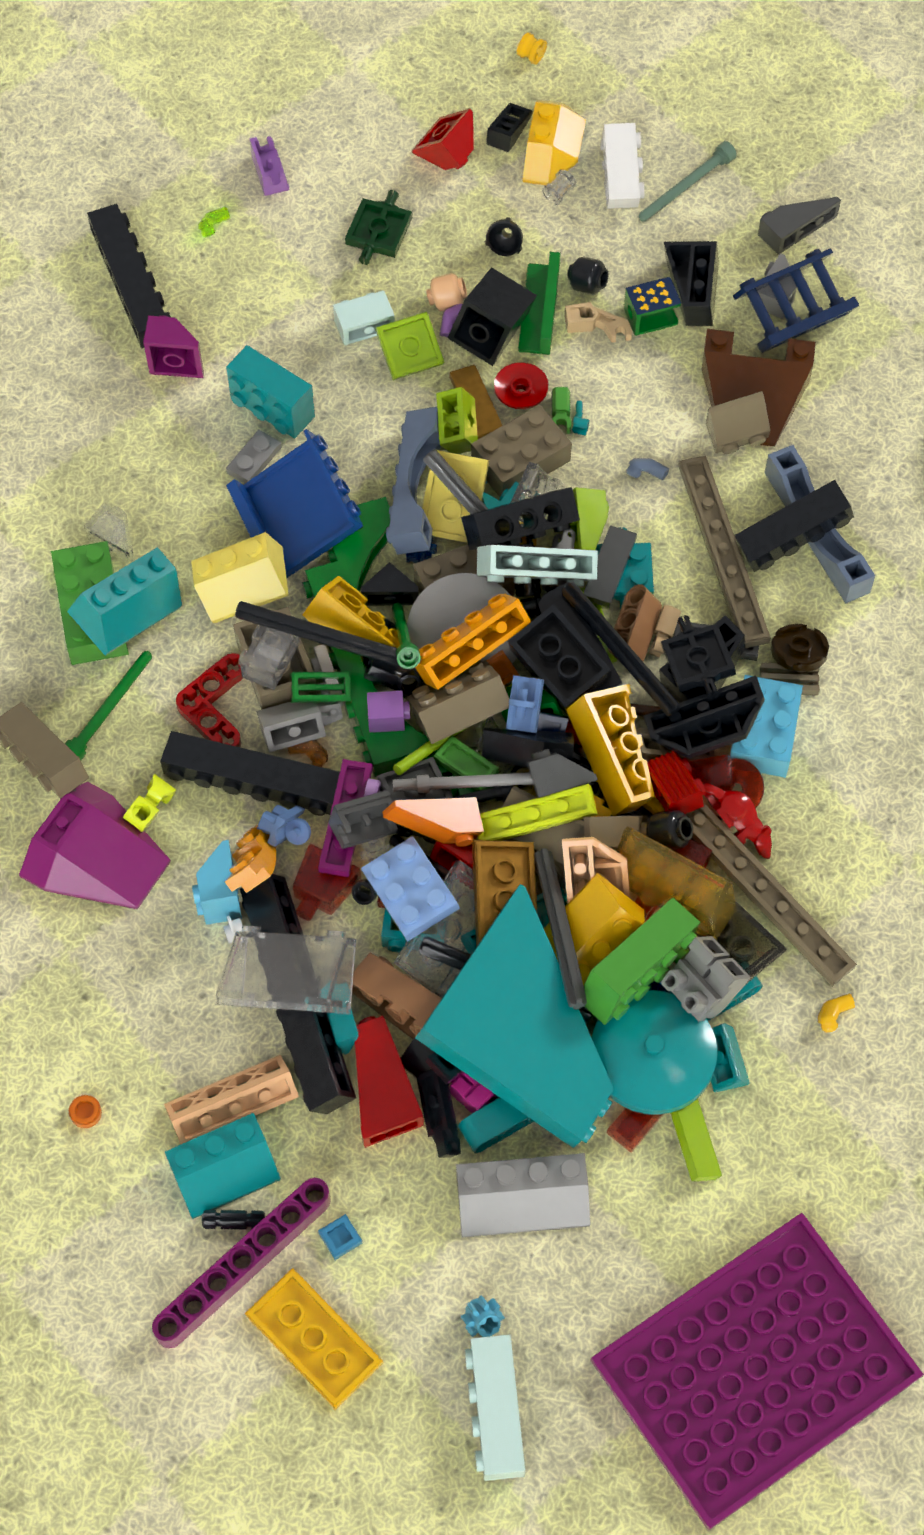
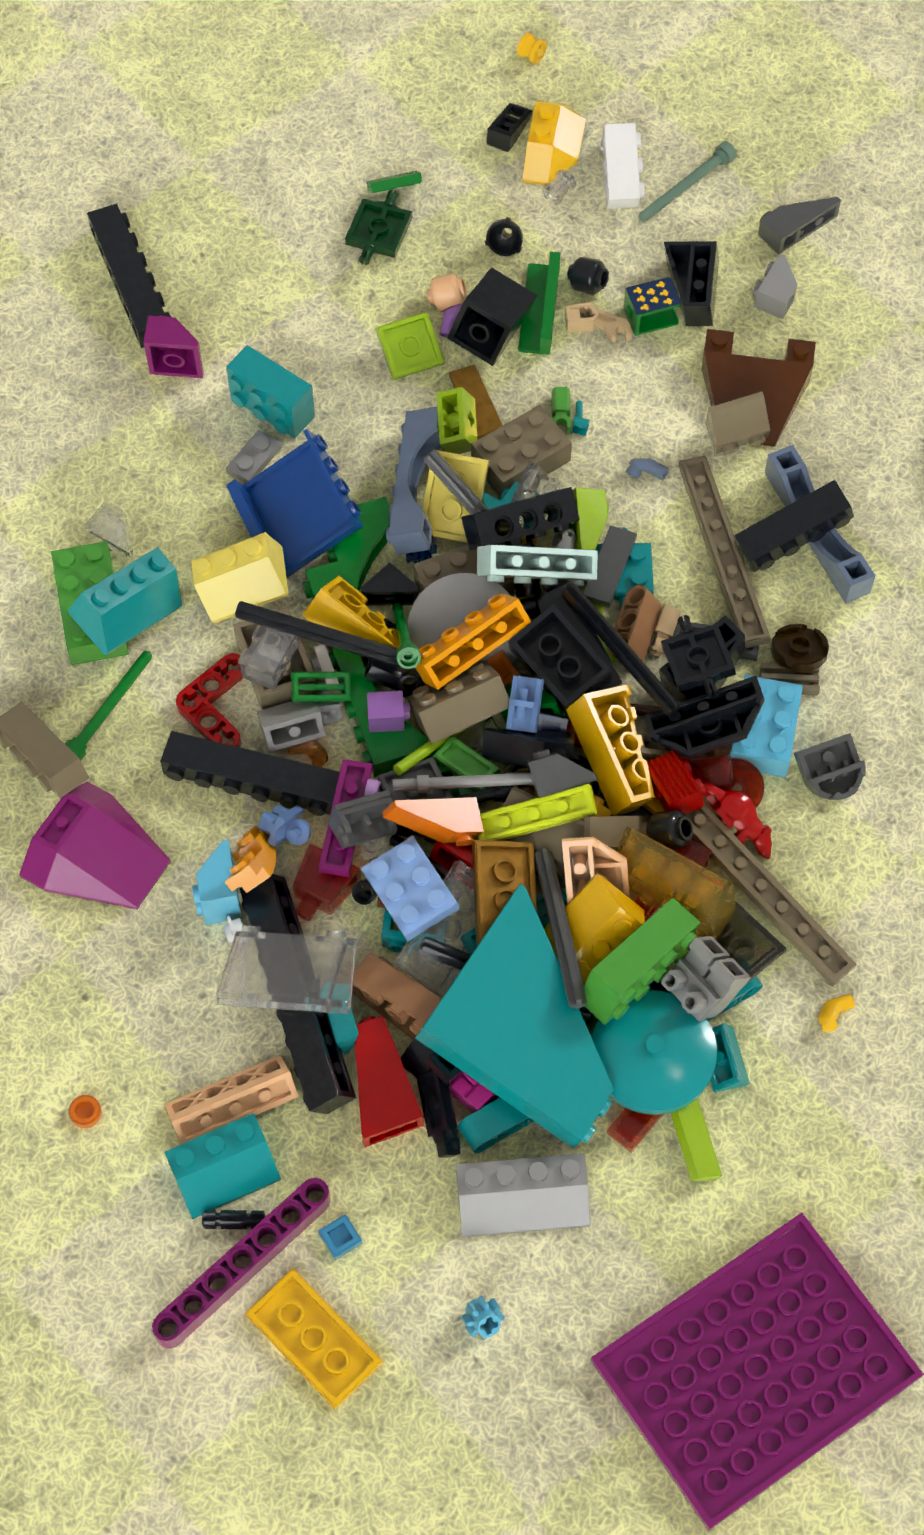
(145, 809): neon yellow leg -> none
(212, 218): clear neon green arm -> none
(268, 167): medium lavender hinge -> none
(360, 316): light aqua brick -> none
(394, 181): none -> green tile
(448, 141): red slope -> none
(497, 1408): light aqua brick -> none
(521, 376): red dish -> none
(795, 326): dark blue fence -> none
(832, 768): none -> dark grey slope

